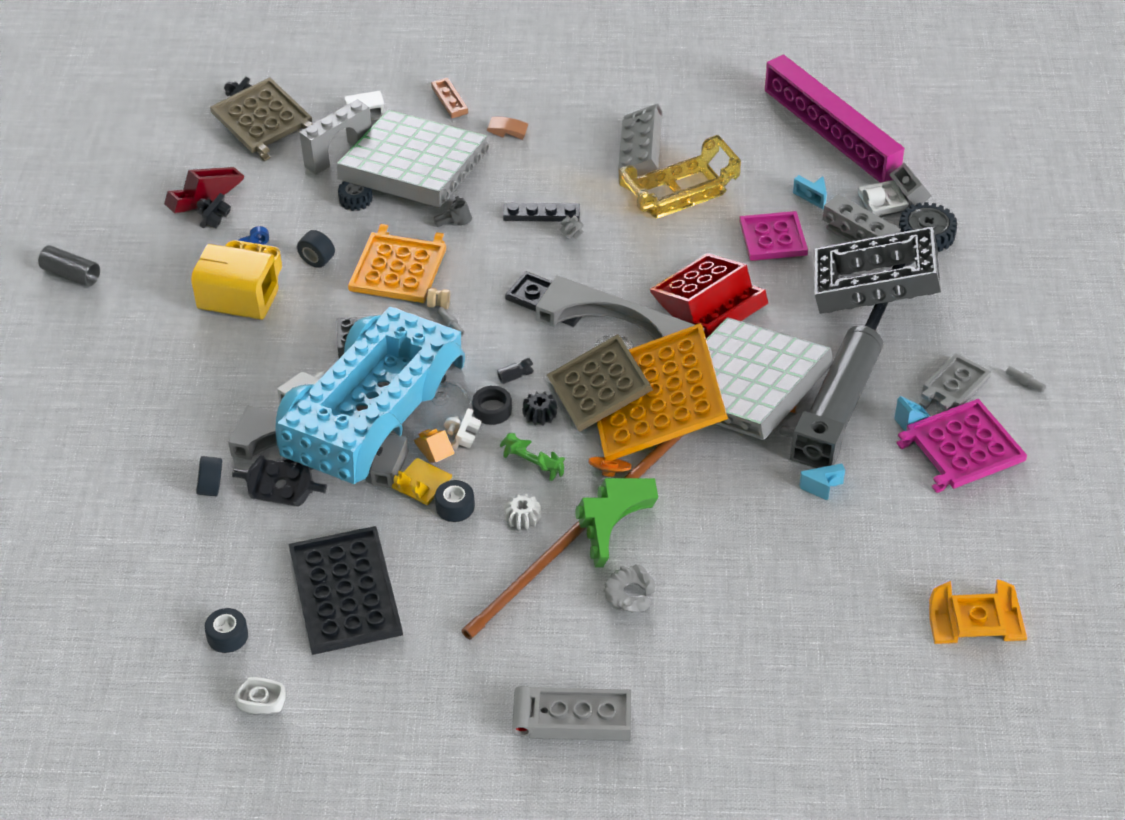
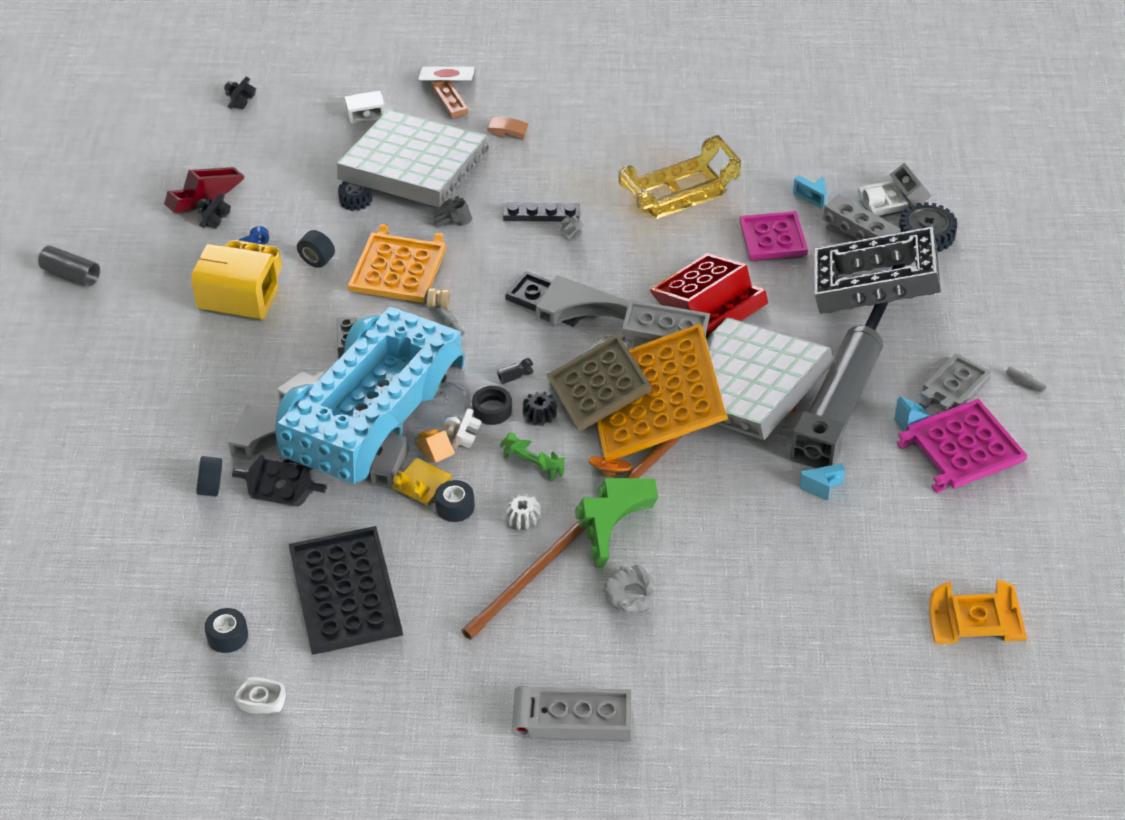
(261, 116): dark tan plate -> none
(317, 137): light grey arch -> none
(446, 73): none -> white sticker
(641, 139): light grey hinge -> none
(657, 321): none -> light grey plate
(833, 118): dark pink brick -> none

